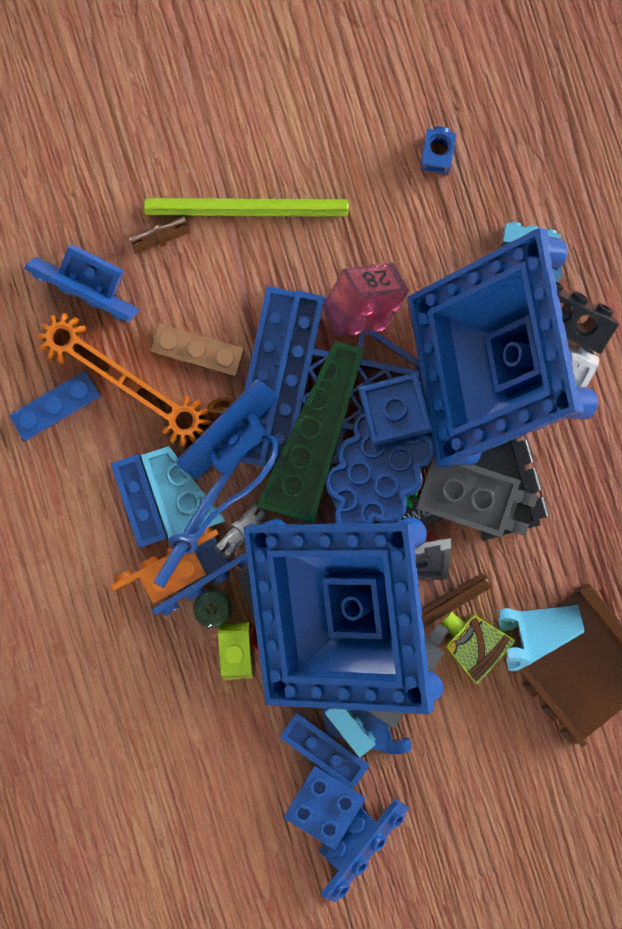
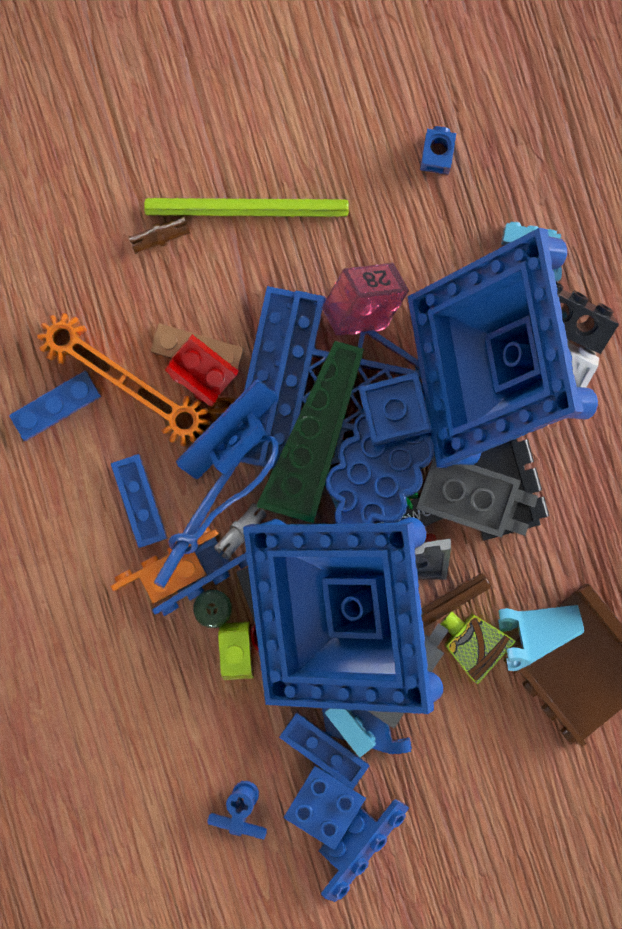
(87, 278): blue bracket -> none
(173, 491): medium azure wing -> none
(200, 370): none -> red bracket
(240, 810): none -> blue piece

